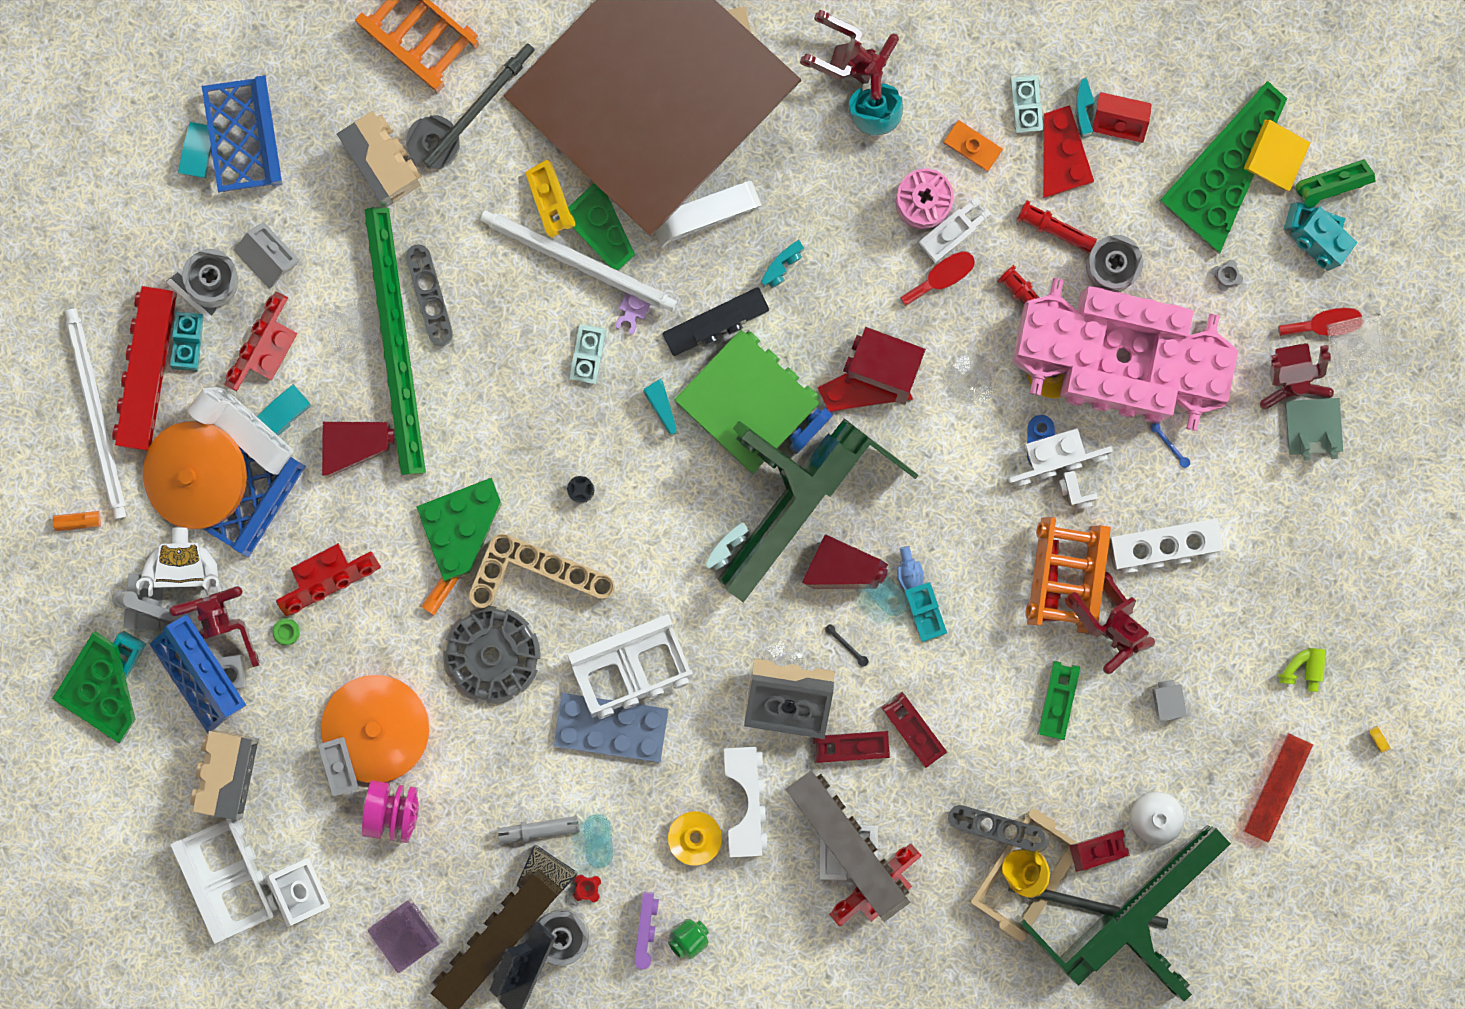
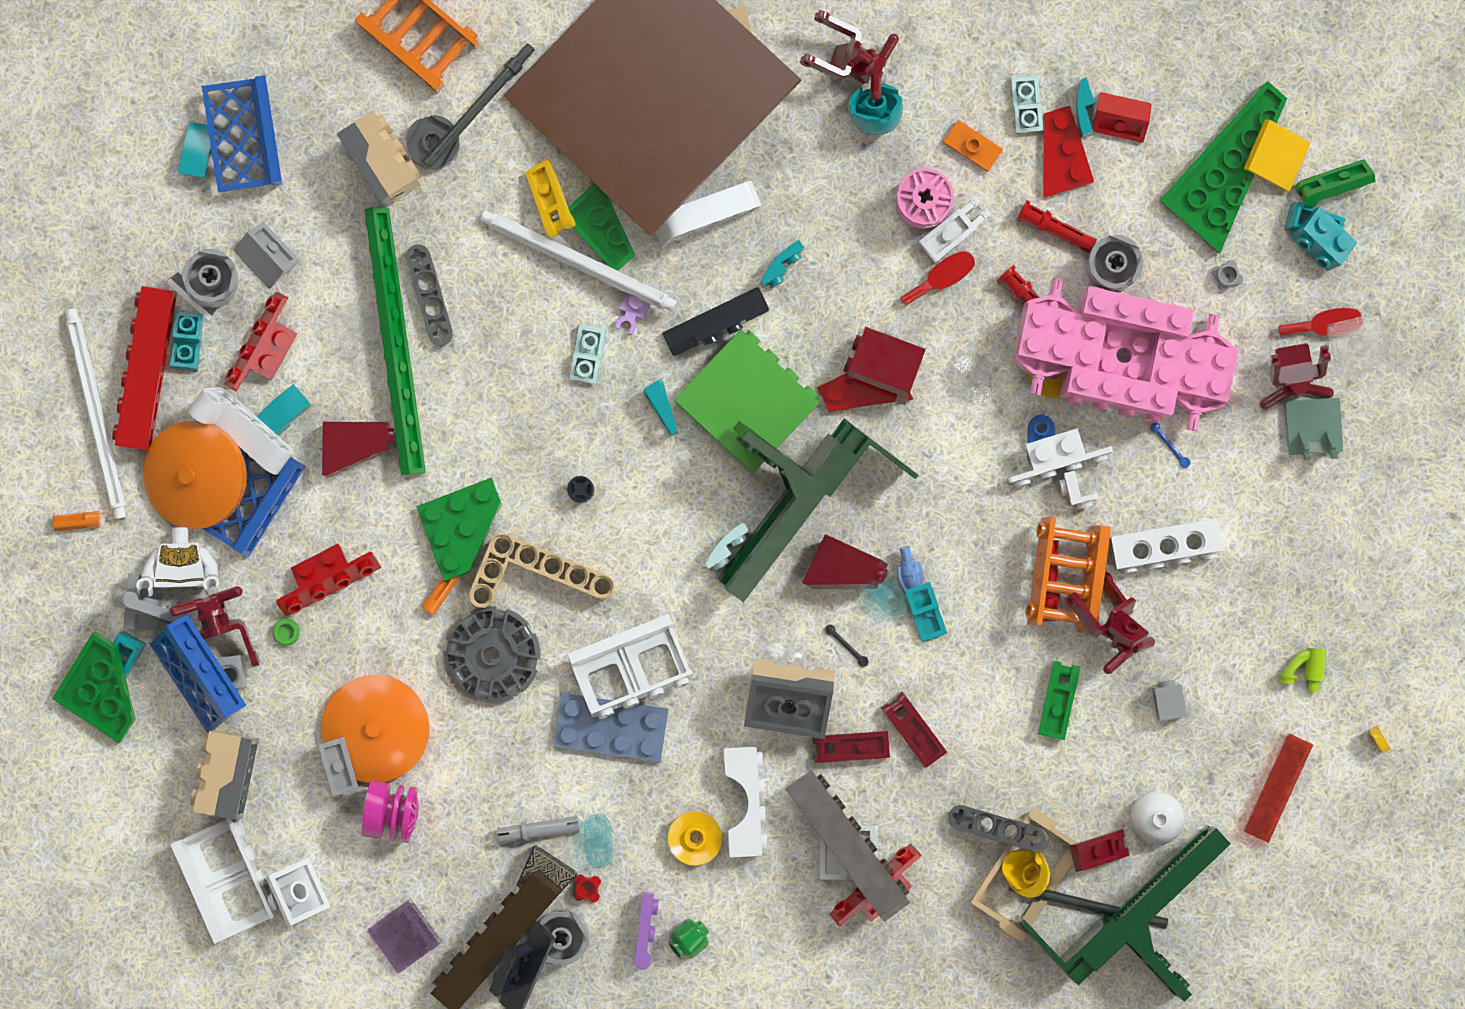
(817, 421): blue plate -> none

